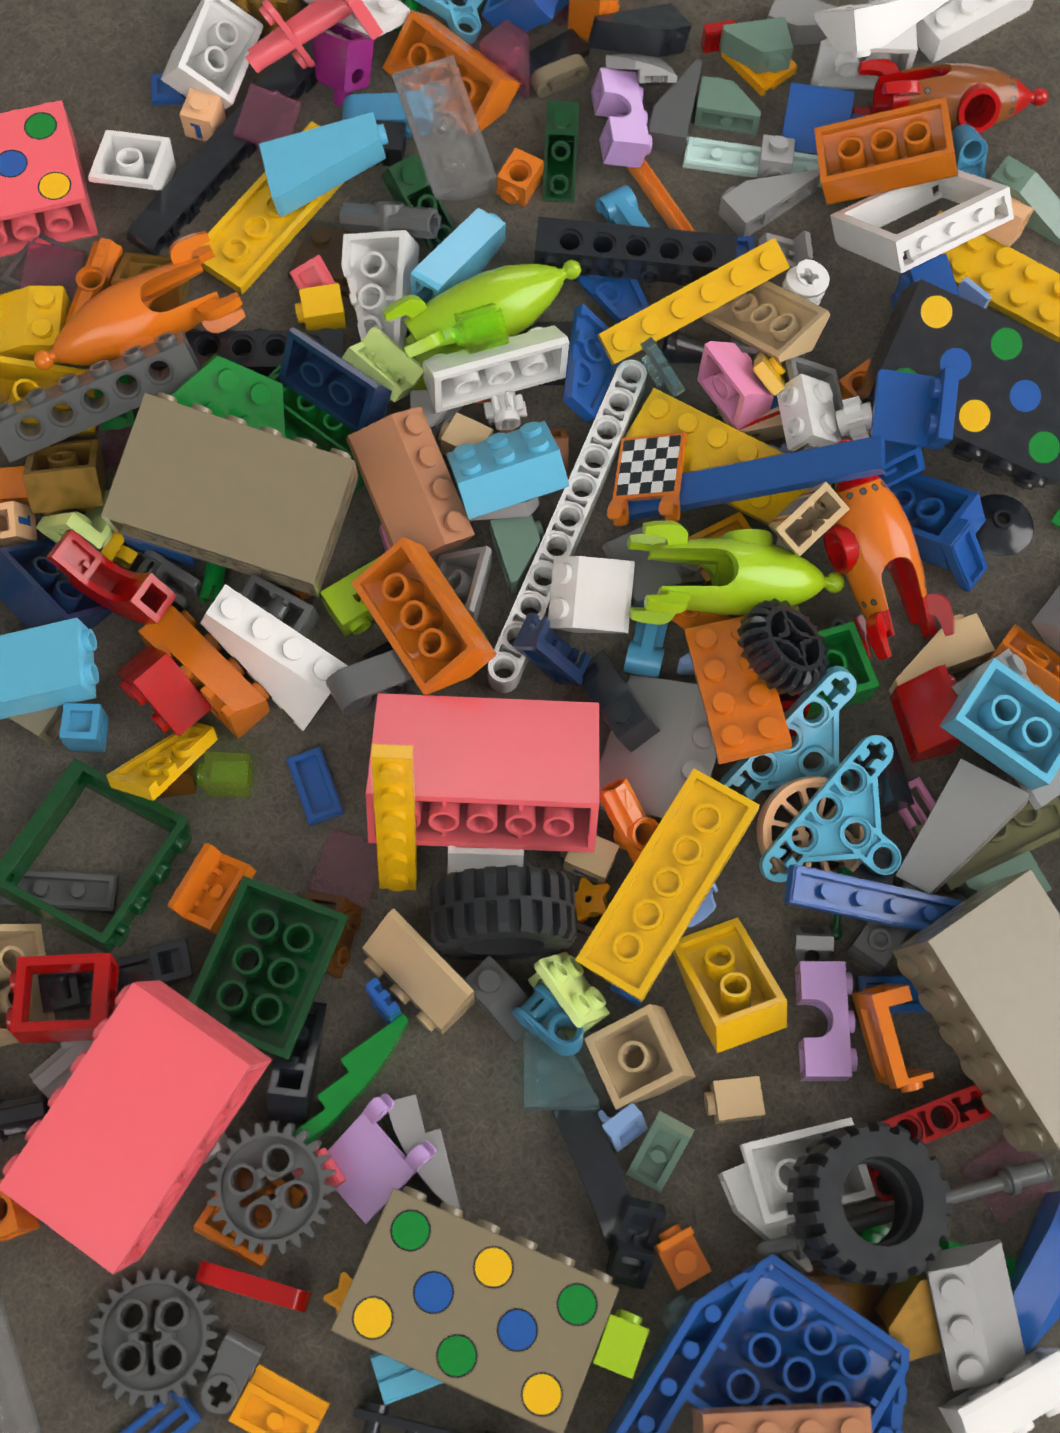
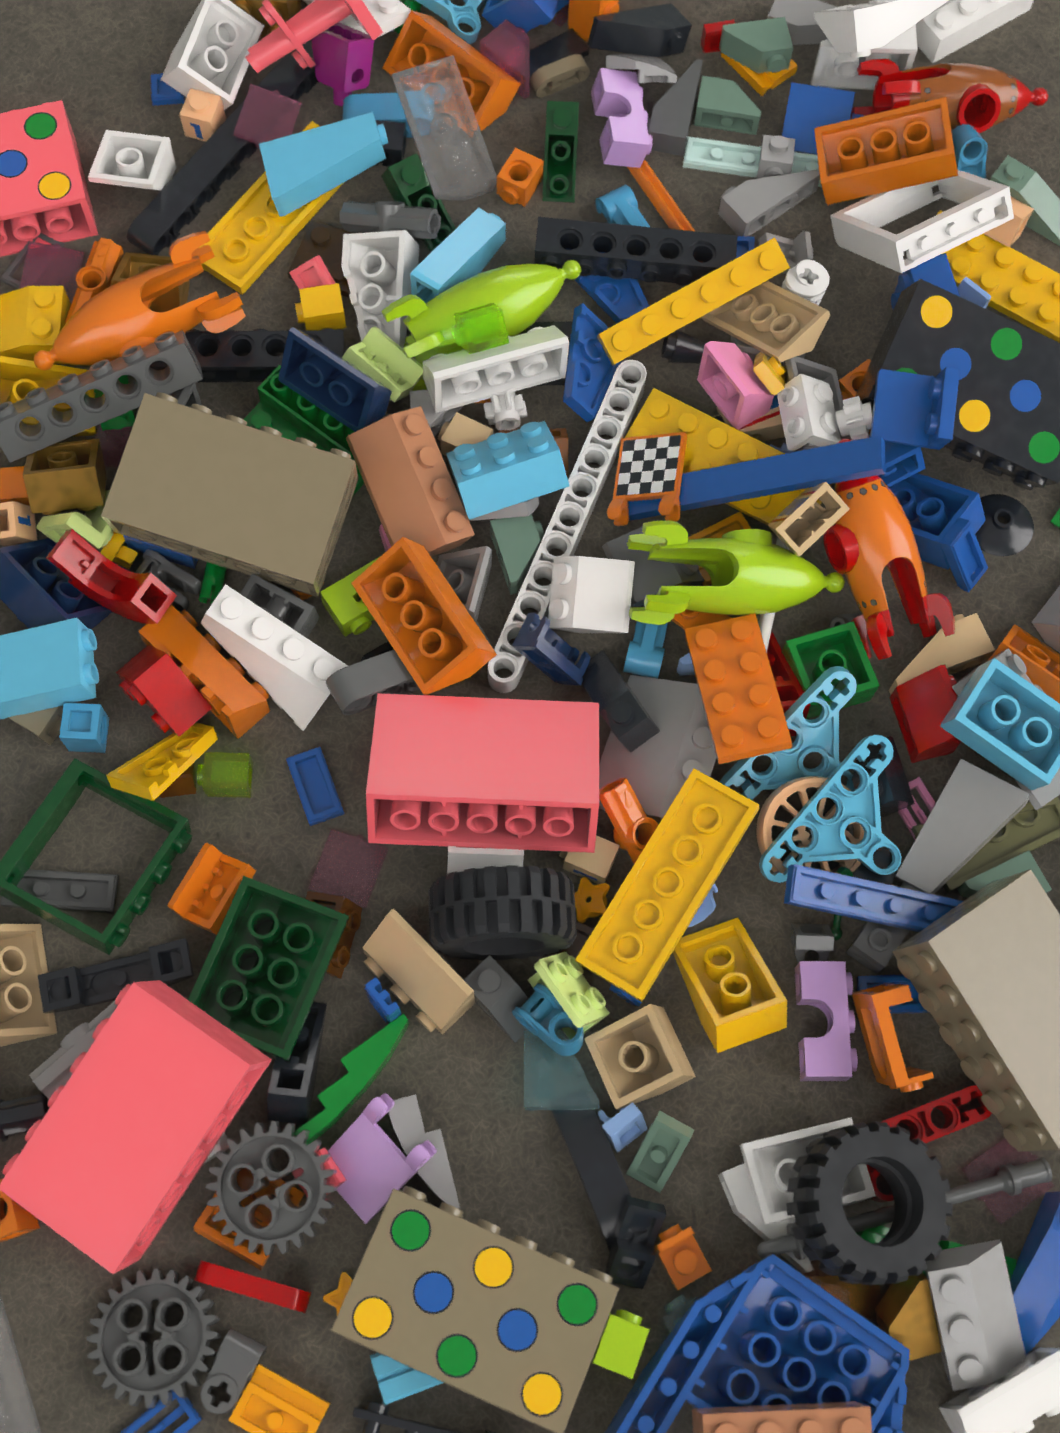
(102, 1004): red window -> none
(235, 391): green wing -> none
(395, 816): yellow plate -> none
(659, 368): clear light blue wing -> none
(735, 1100): tan brick -> none
(783, 647): black gear -> none

